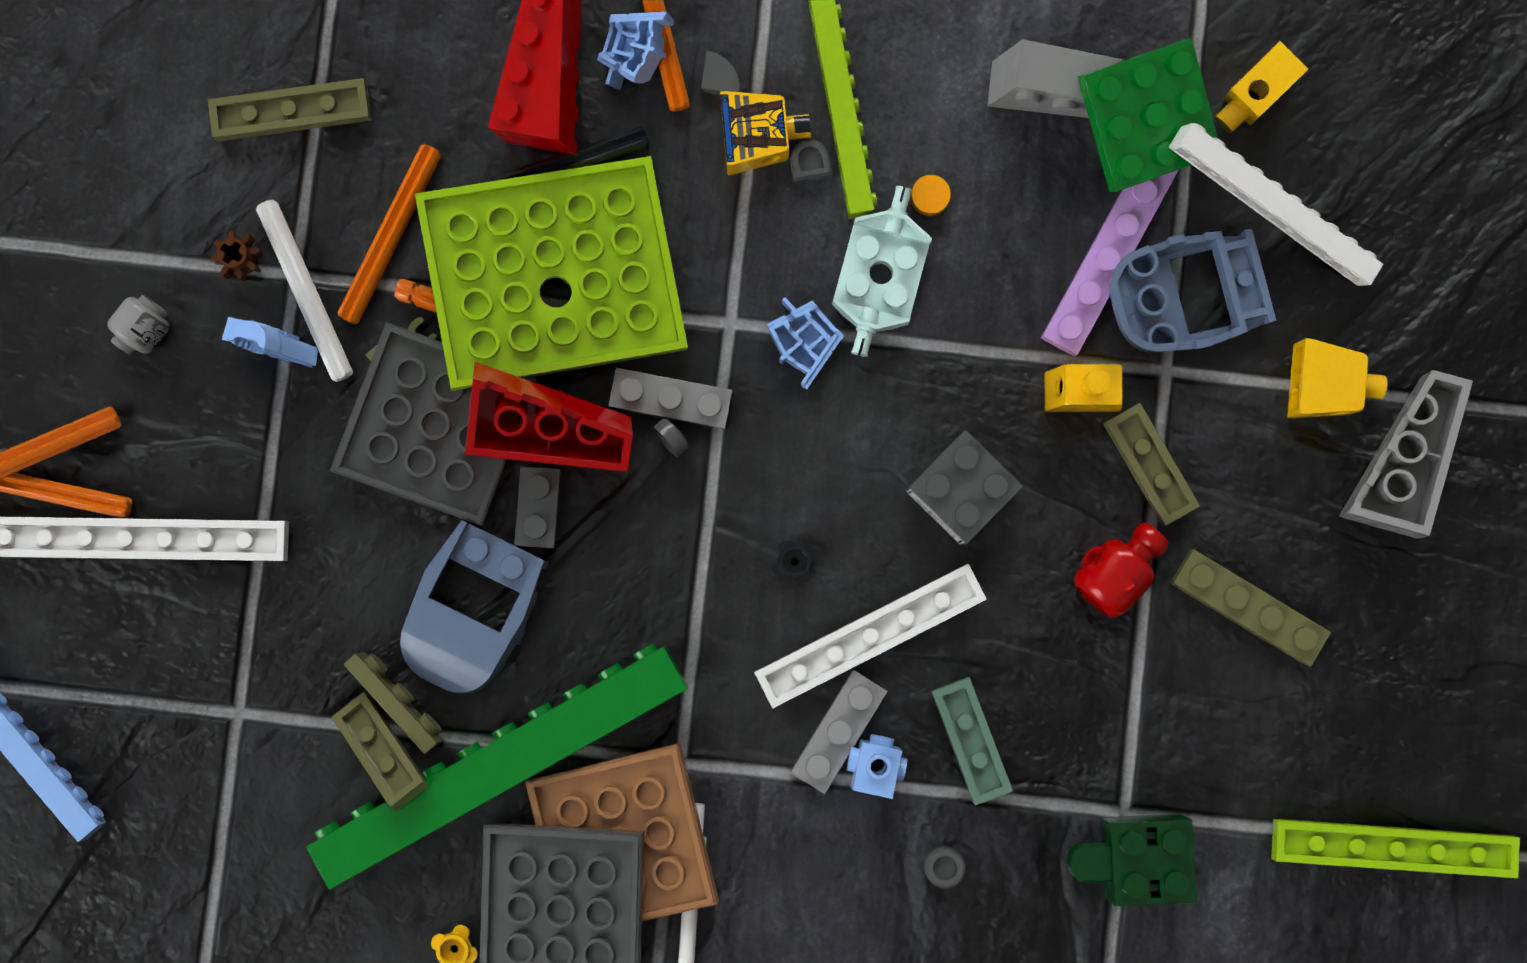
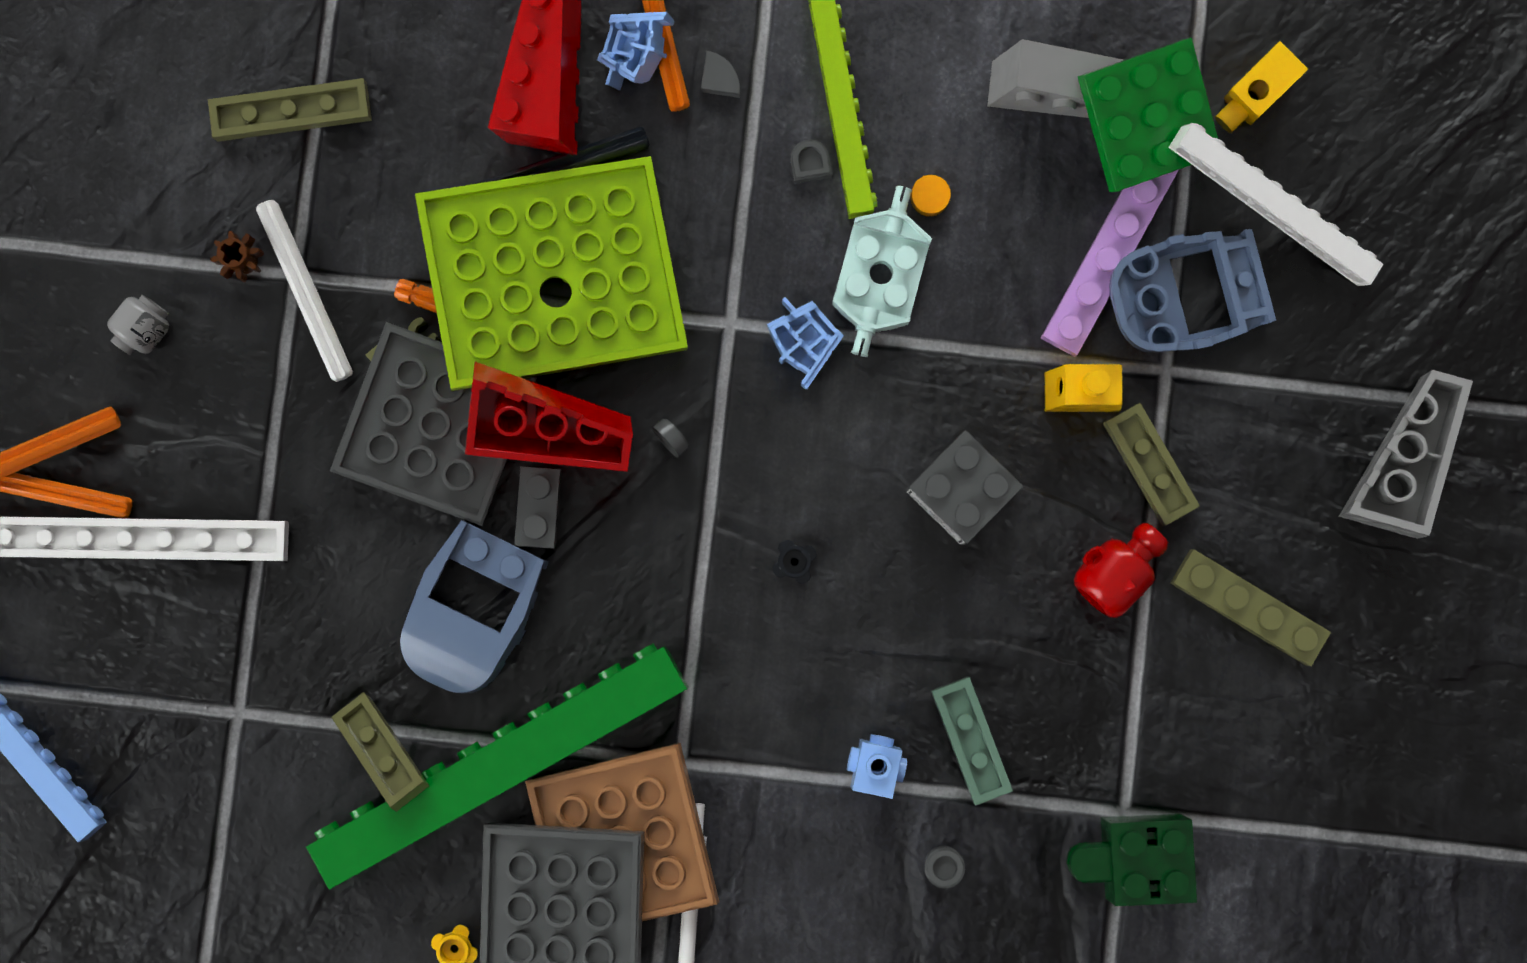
(269, 340): light blue piece -> none
(389, 234): orange axle -> none
(395, 701): olive plate -> none
(670, 398): light grey plate -> none
(758, 130): torso -> none
(838, 731): light grey plate -> none
(870, 635): white plate -> none
(1330, 380): yellow torso -> none
(1395, 848): lime plate -> none

